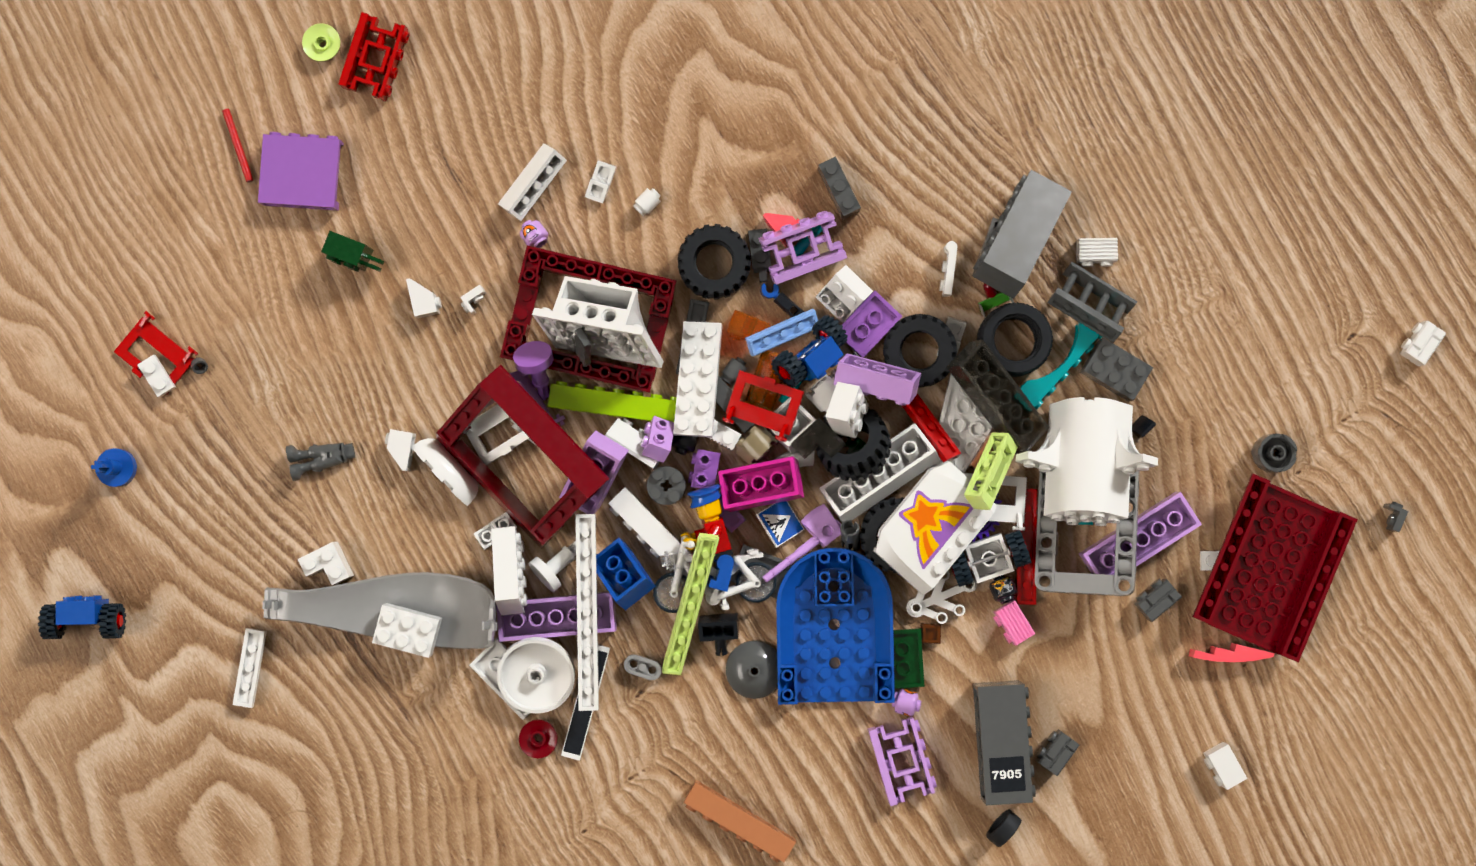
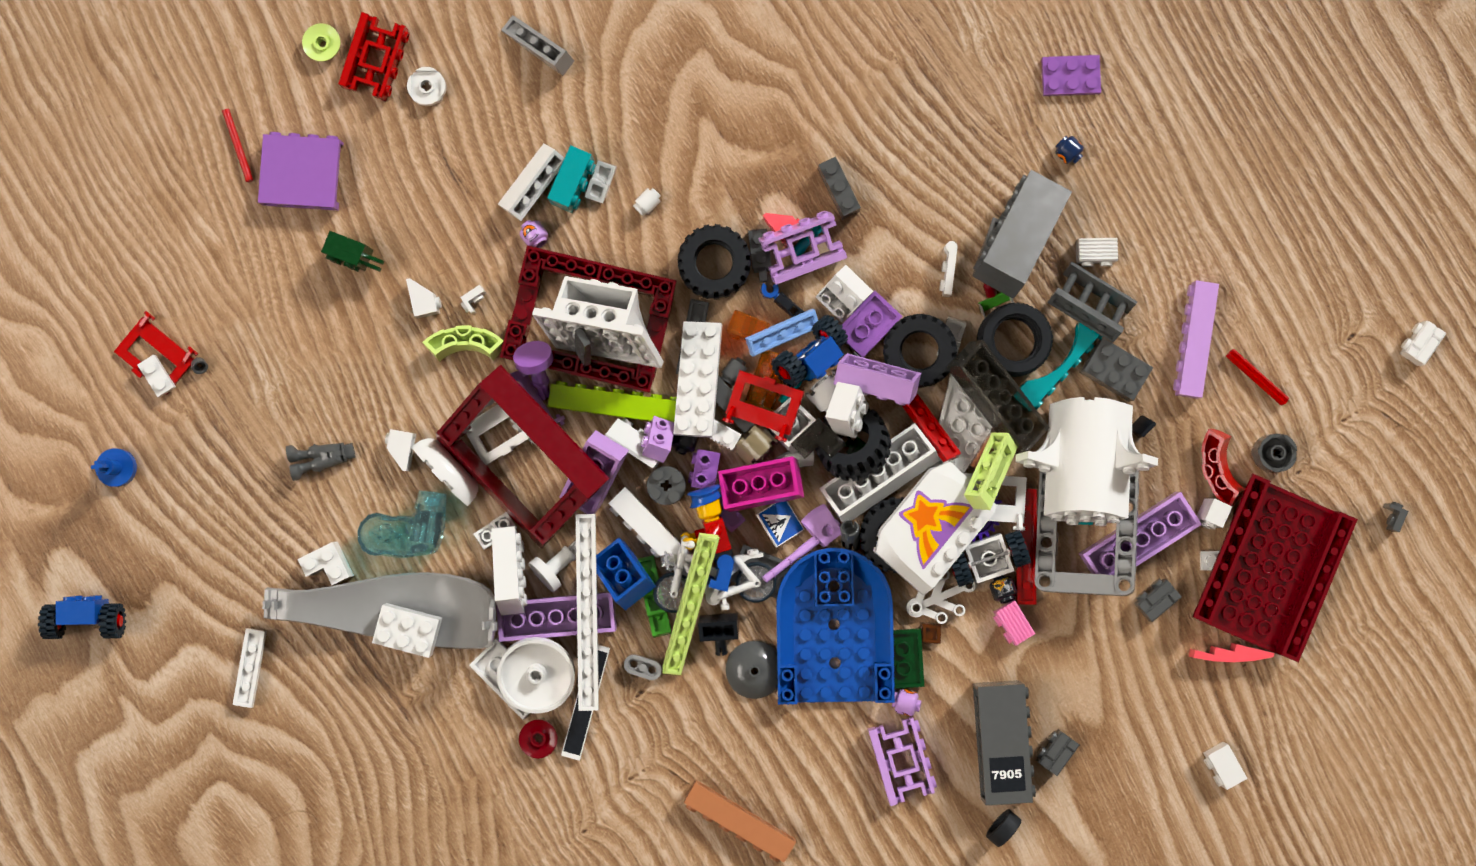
(406, 535): none -> clear light blue piece
(418, 94): none -> white plate
(462, 339): none -> yellowish green brick
(538, 45): none -> light grey slope
(572, 179): none -> teal brick
(657, 617): none -> bright green slope
(1069, 150): none -> dark blue head
(1071, 75): none -> medium lavender plate
(1196, 339): none -> lavender brick
(1213, 513): none -> white brick
(1216, 467): none -> red brick
(1257, 377): none -> red axle

